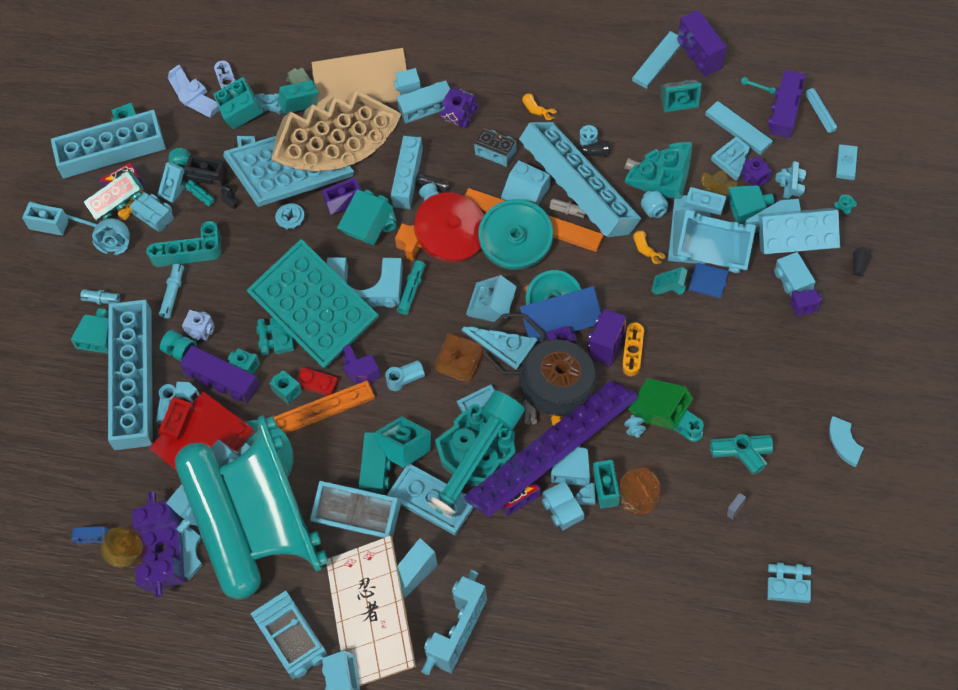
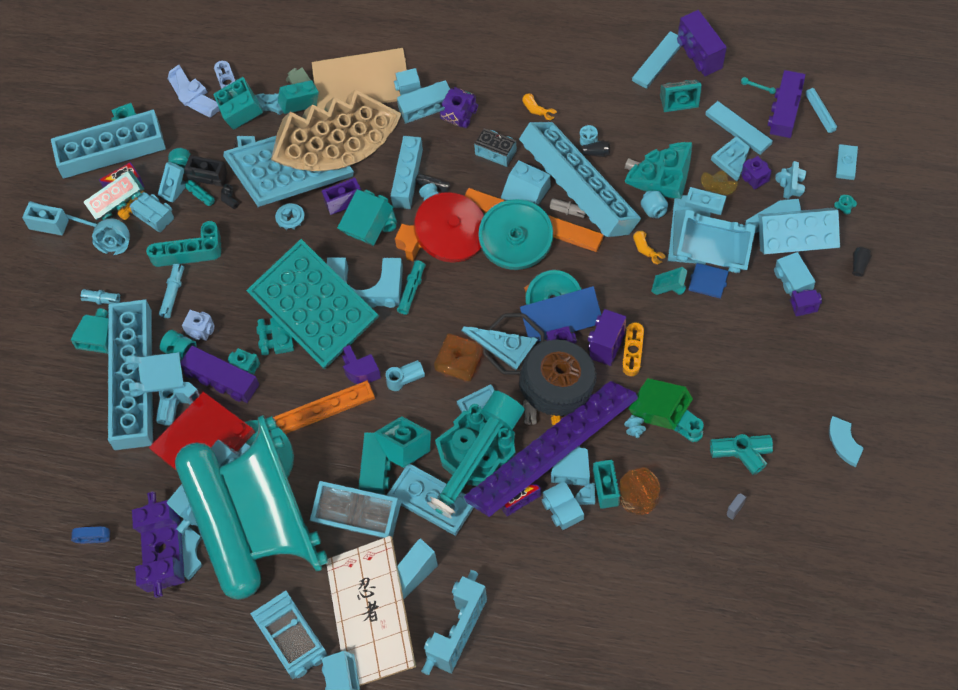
(120, 547): clear yellow cylinder -> none
(155, 373): none -> medium azure flag
(175, 418): red plate -> none
(289, 393): teal brick -> none
(317, 381): red plate -> none
(491, 299): medium azure slope -> none
(747, 202): teal torso -> none
(789, 589): medium azure plate -> none

